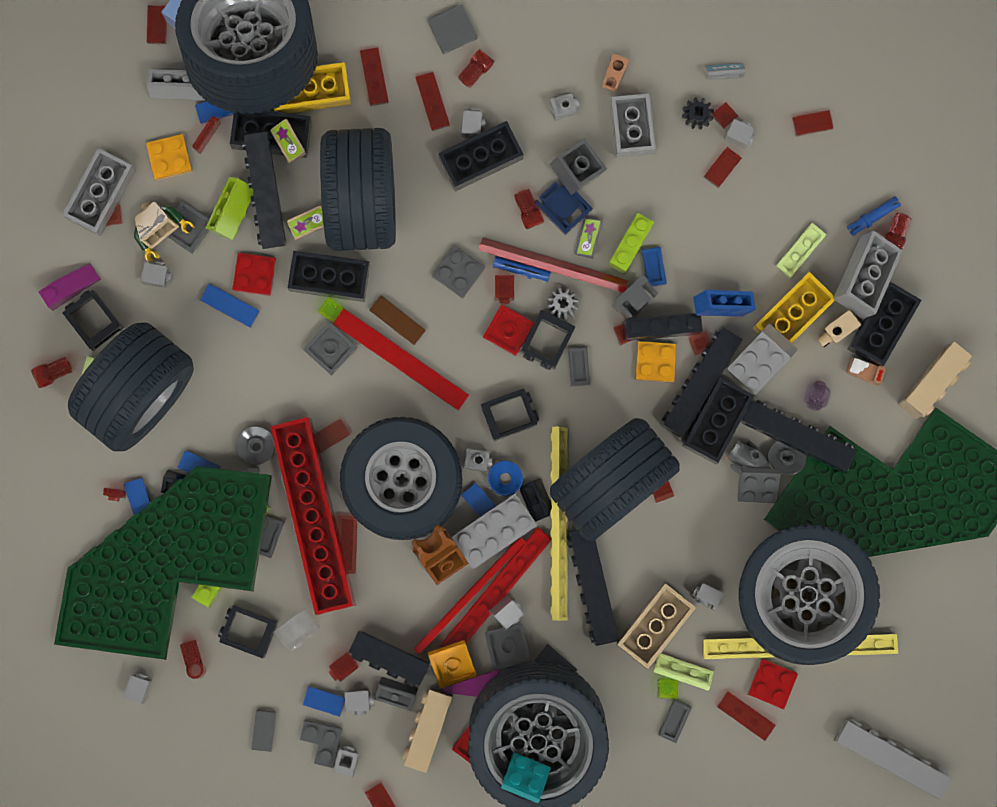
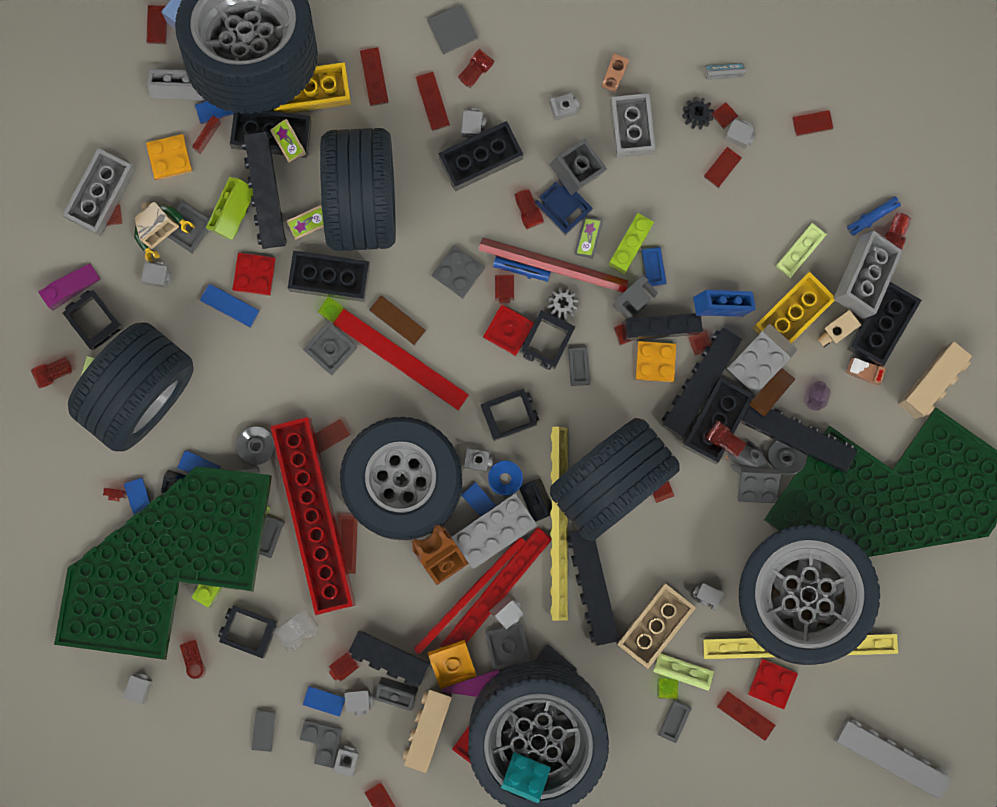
(721, 436): none -> clear red piece
(772, 392): none -> reddish brown tile

